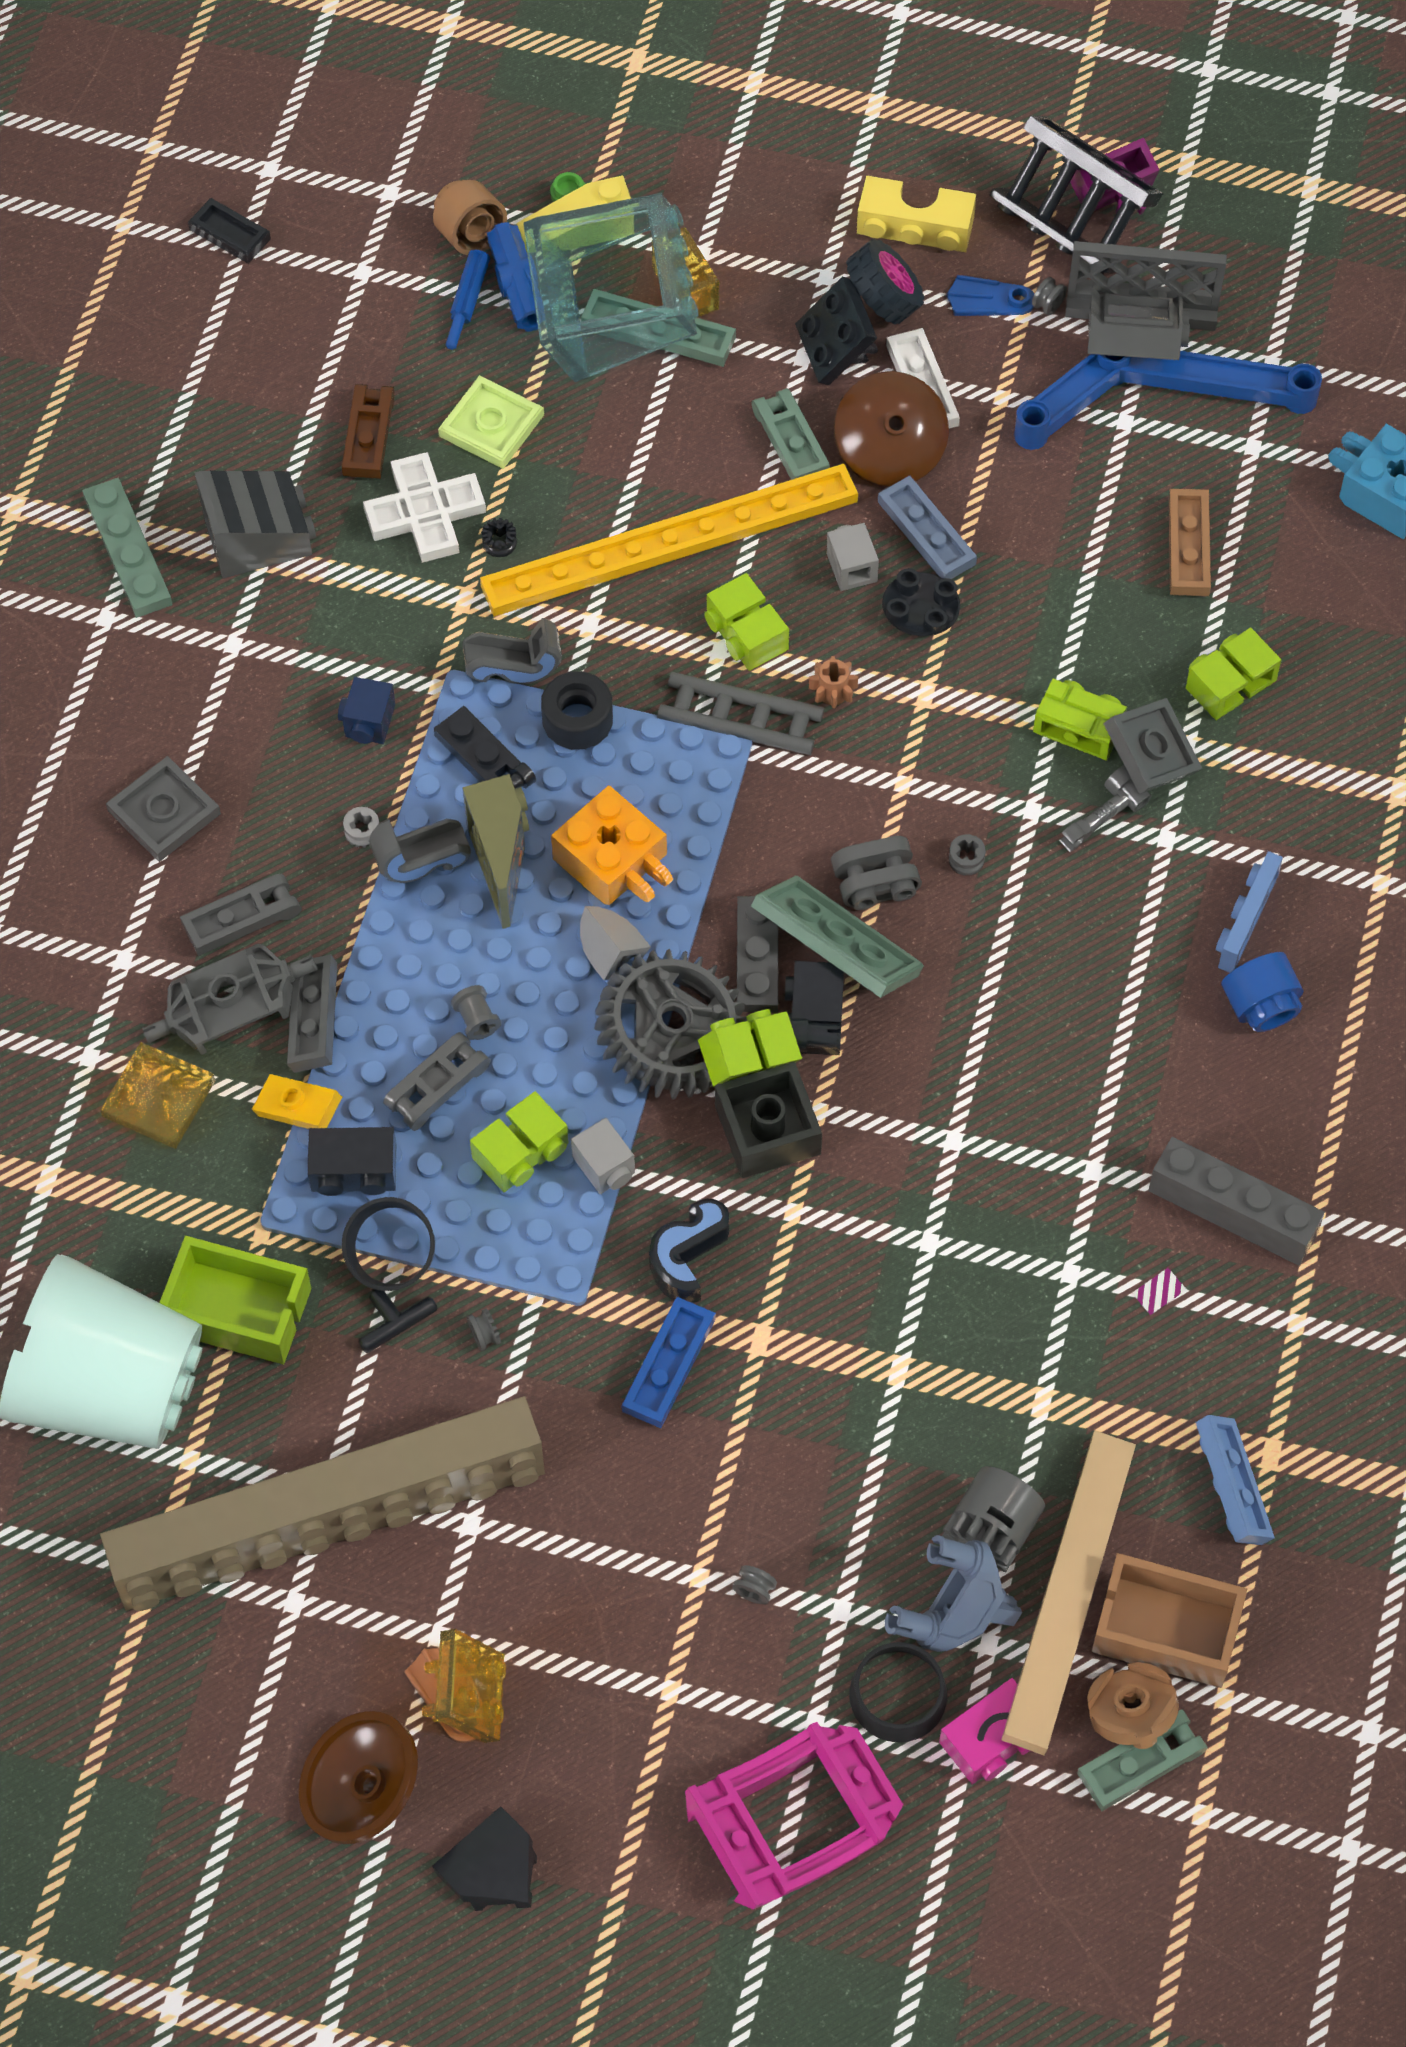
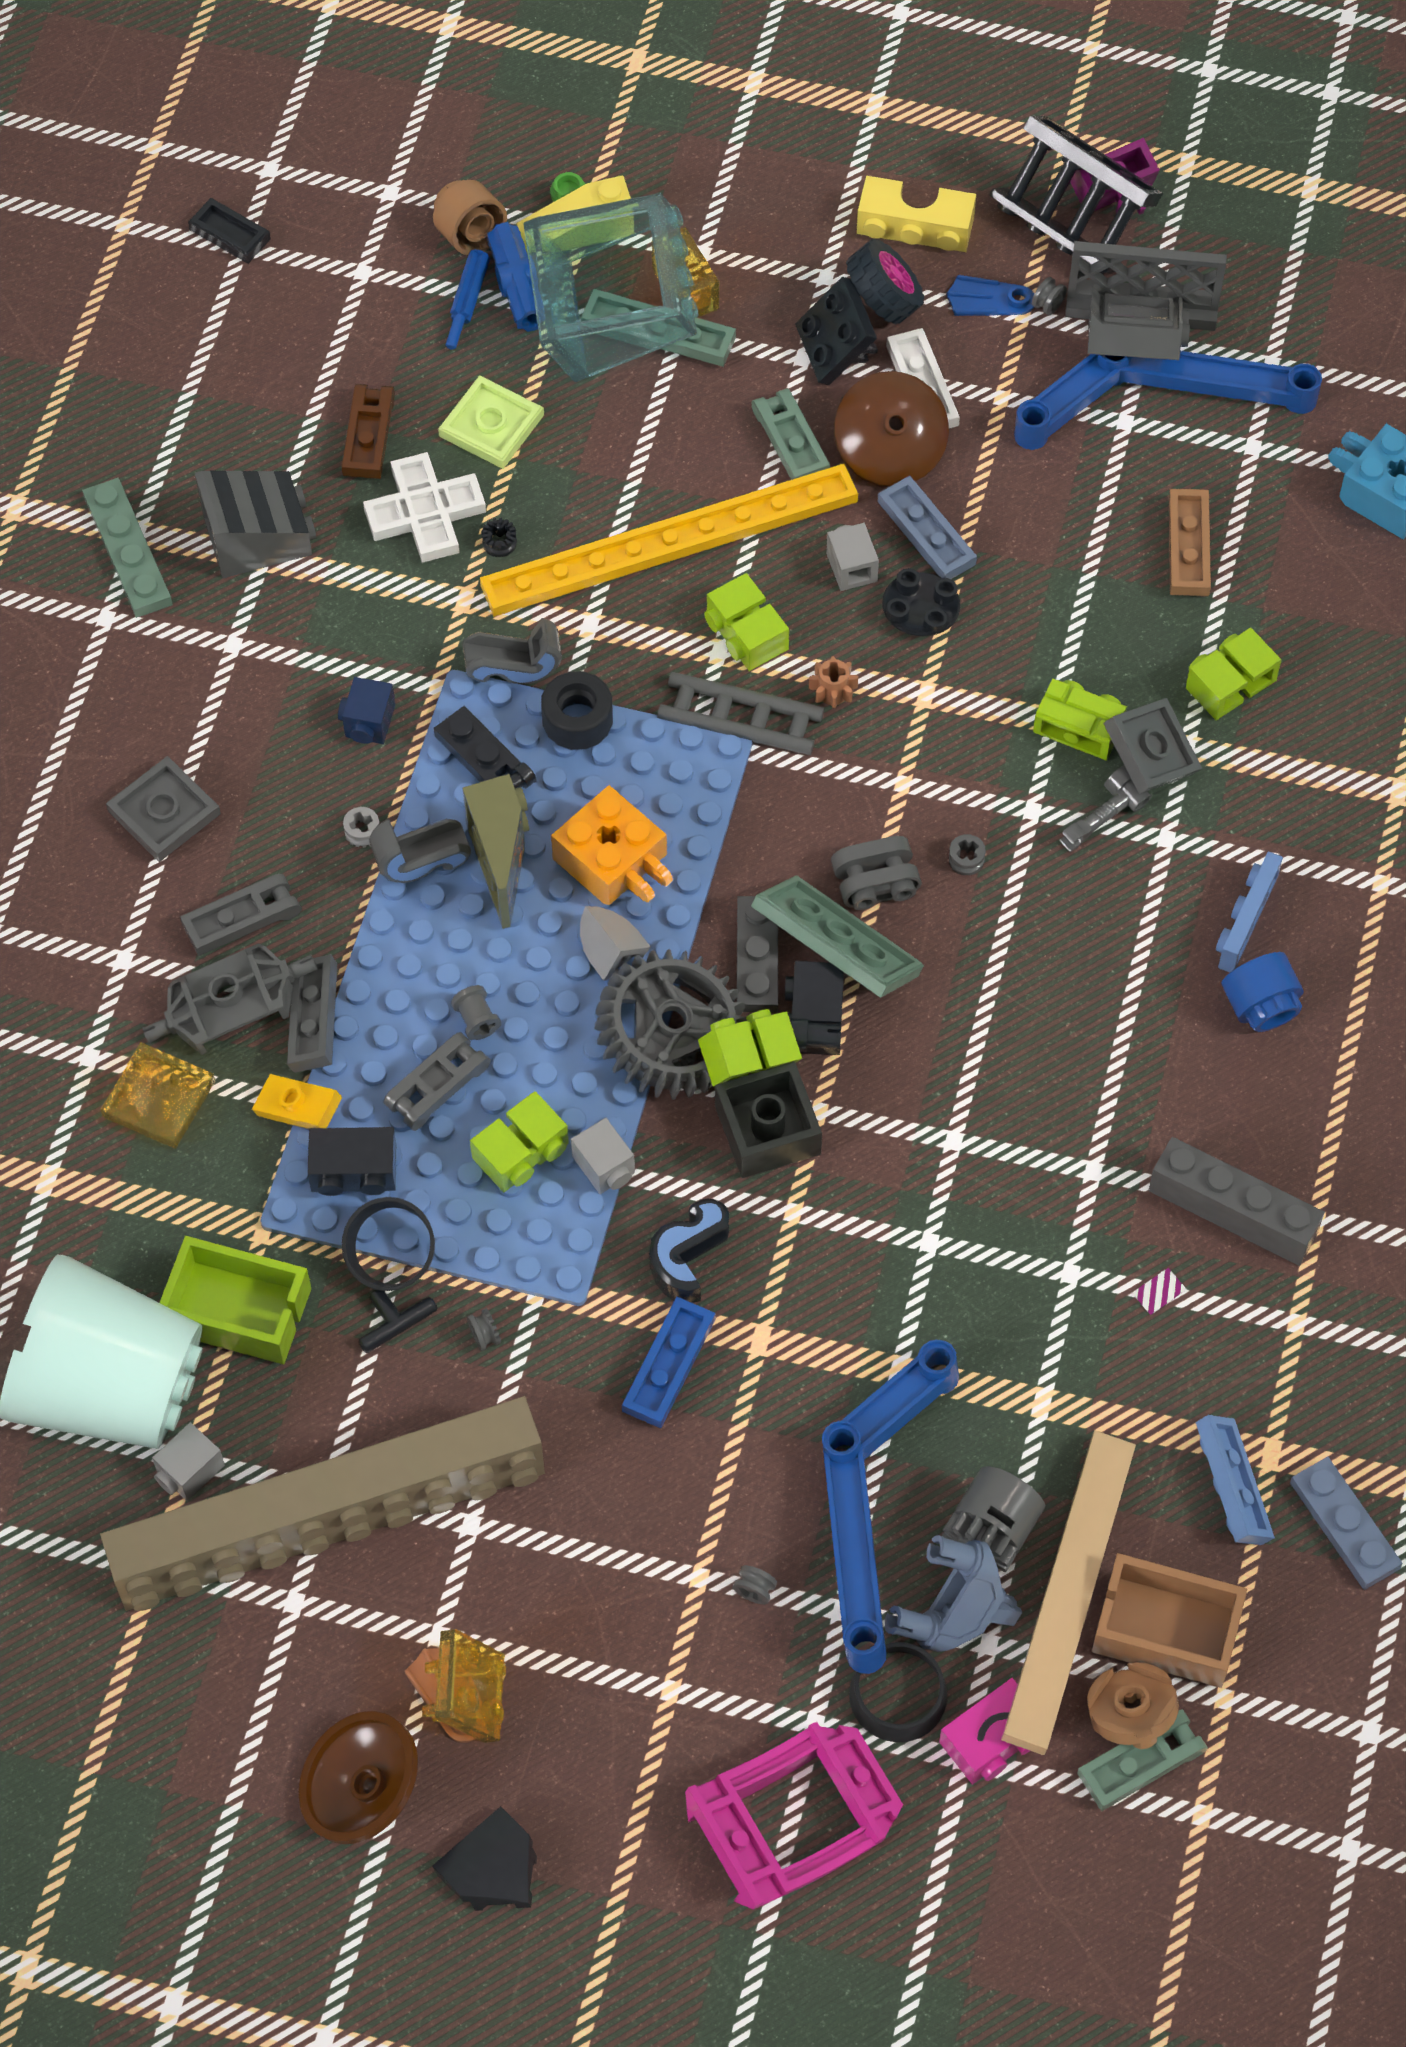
(187, 1462): none -> light grey brick
(848, 1496): none -> blue piece
(1346, 1523): none -> sand blue plate

